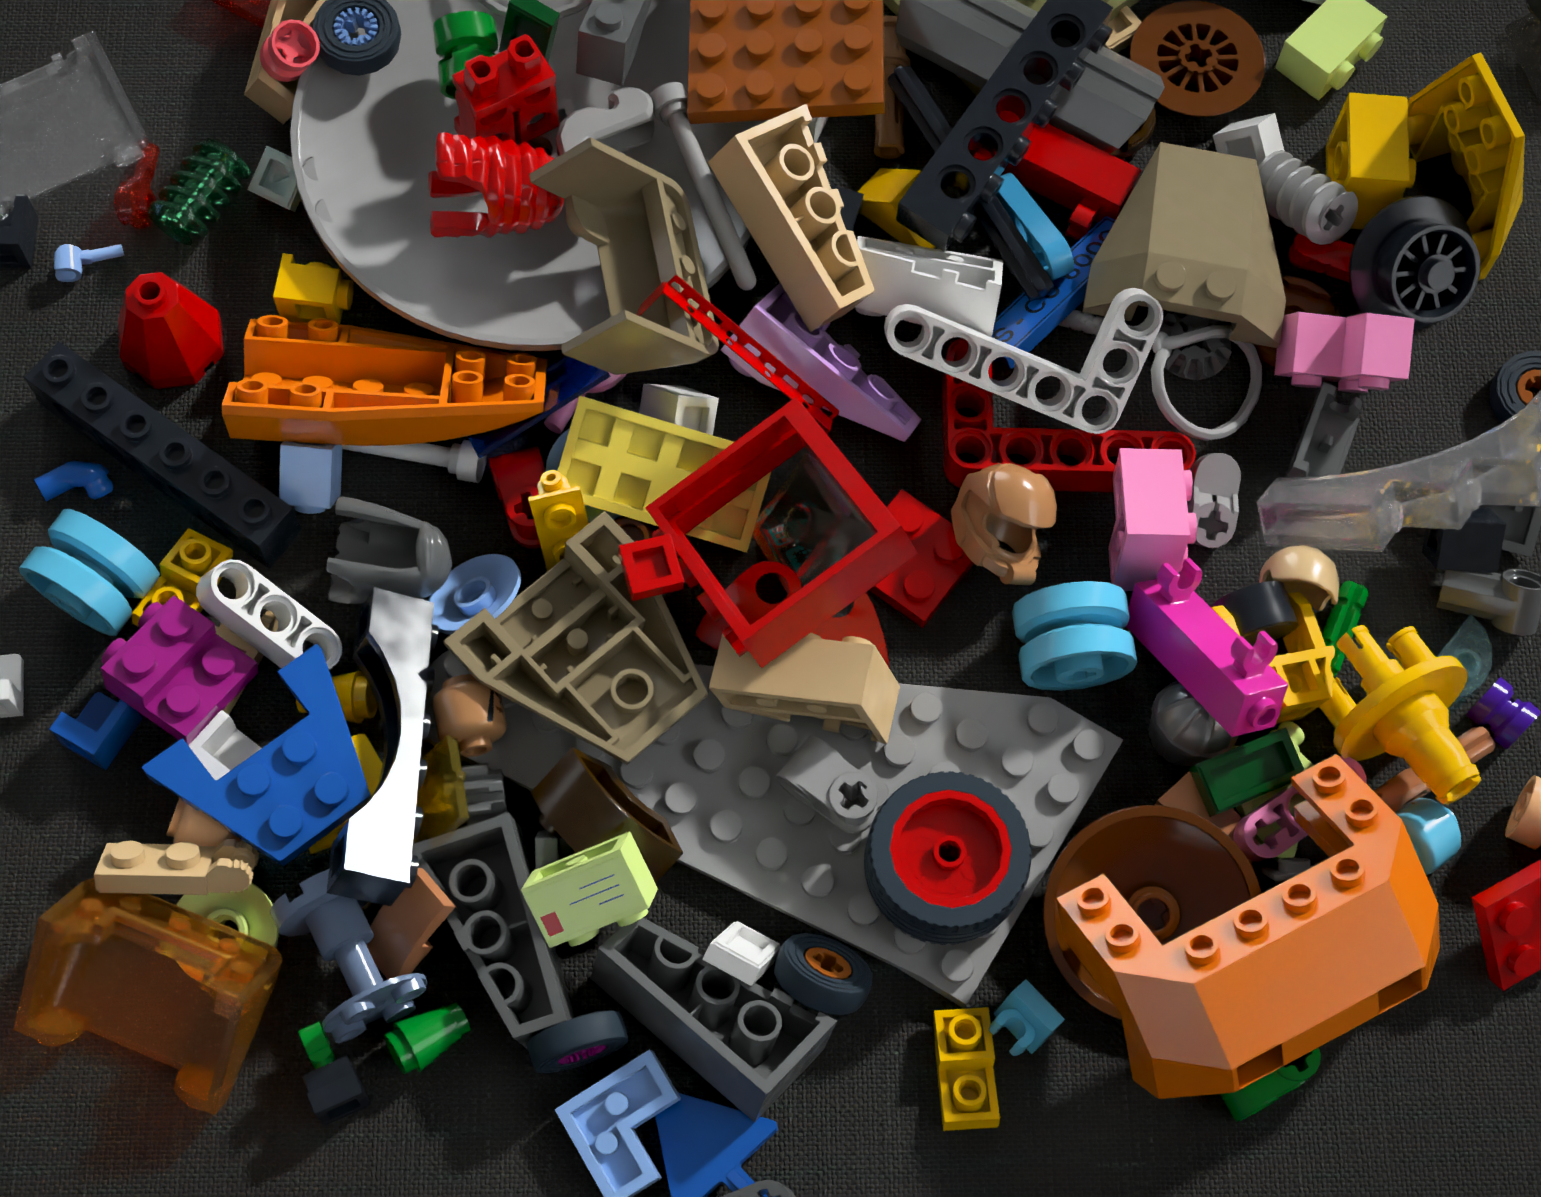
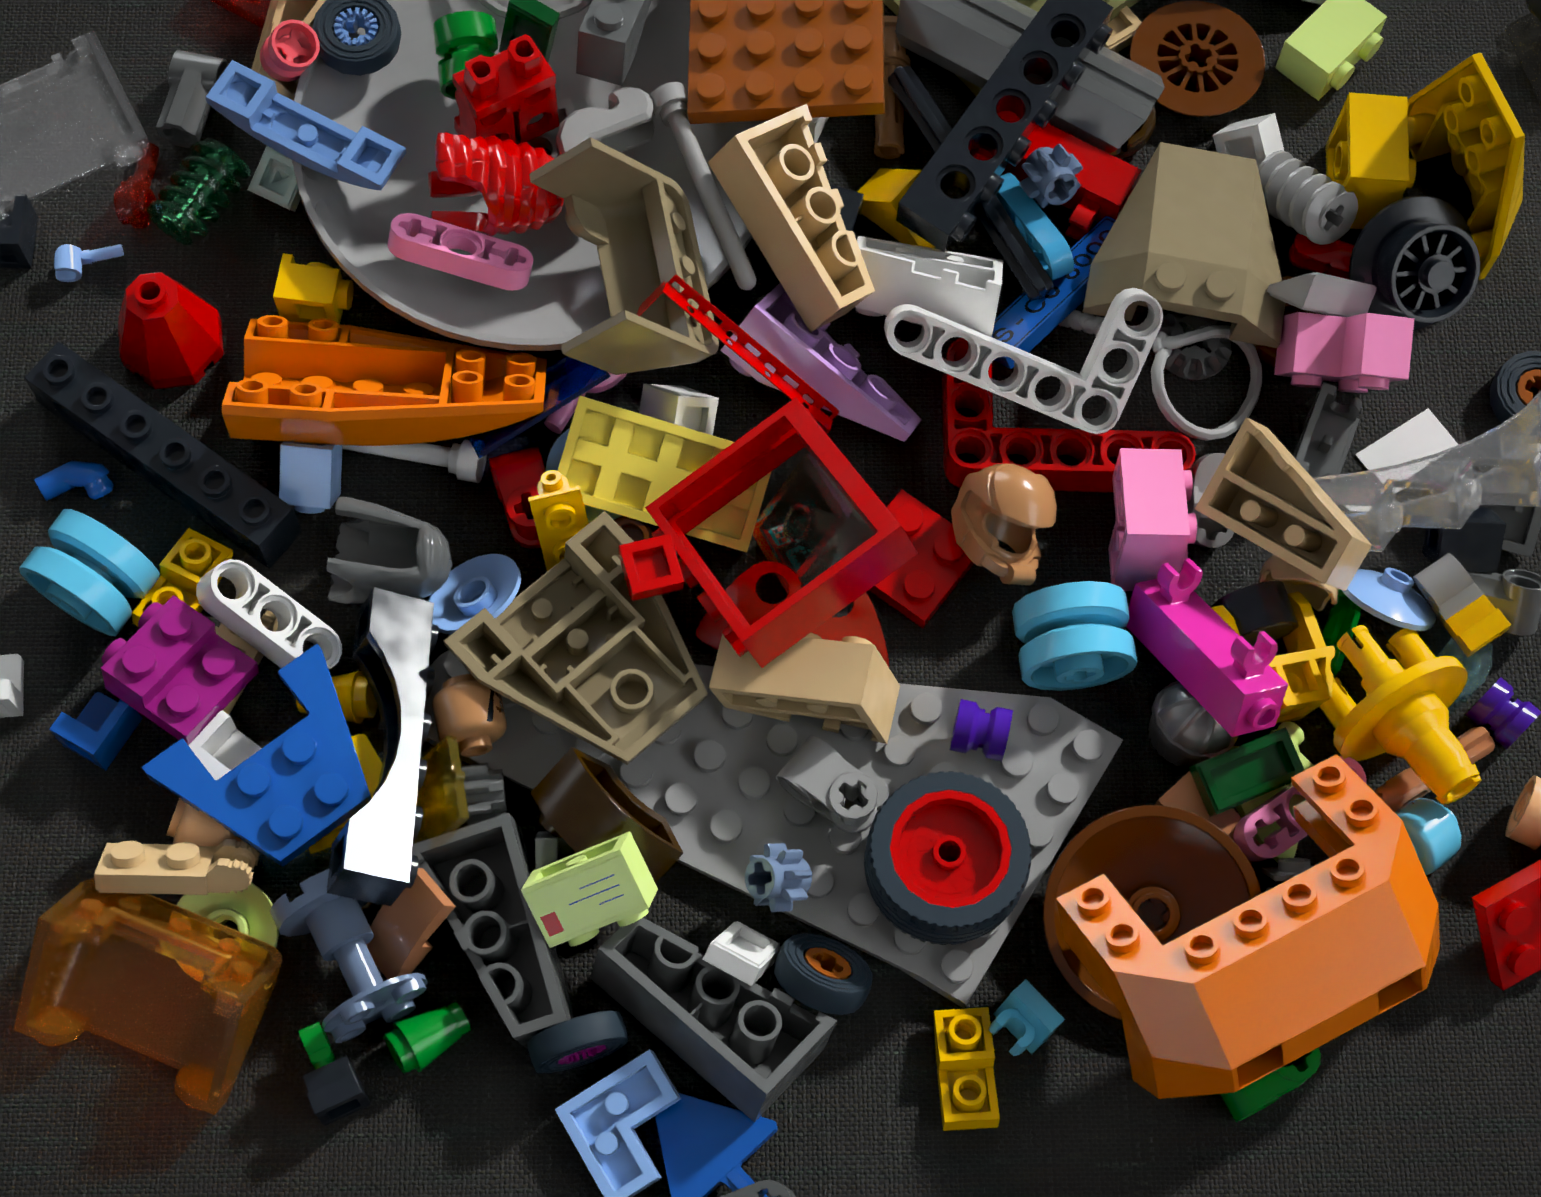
(186, 106): none -> dark grey piece
(301, 133): none -> medium blue slope
(429, 241): none -> bright pink beam
(778, 877): none -> sand blue gear
(981, 730): none -> dark purple wheel
(1051, 175): none -> sand blue gear
(1282, 509): none -> tan wedge
(1325, 294): none -> light grey slope
(1391, 598): none -> light blue dish
(1408, 442): none -> white sticker
(1460, 604): none -> leg

